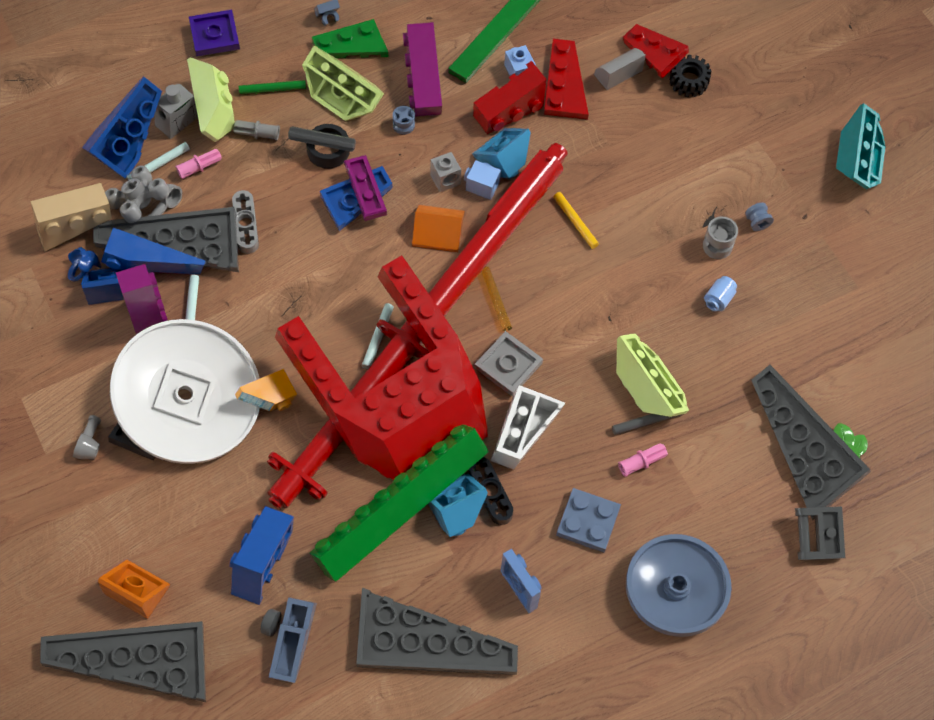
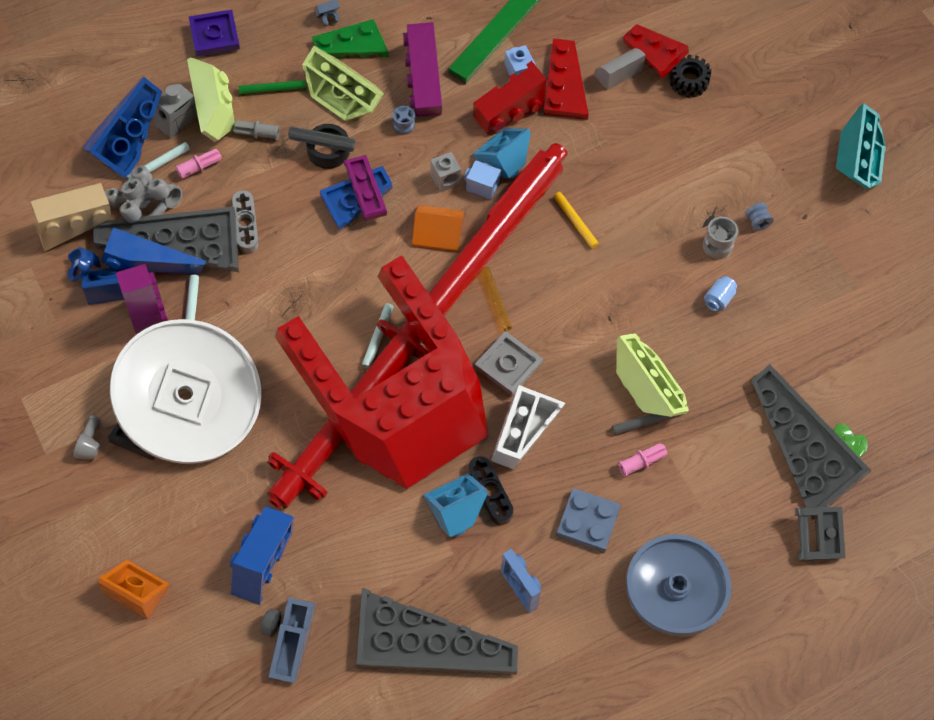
(149, 657): dark grey wing -> none
(269, 392): light orange slope -> none
(398, 502): green brick -> none

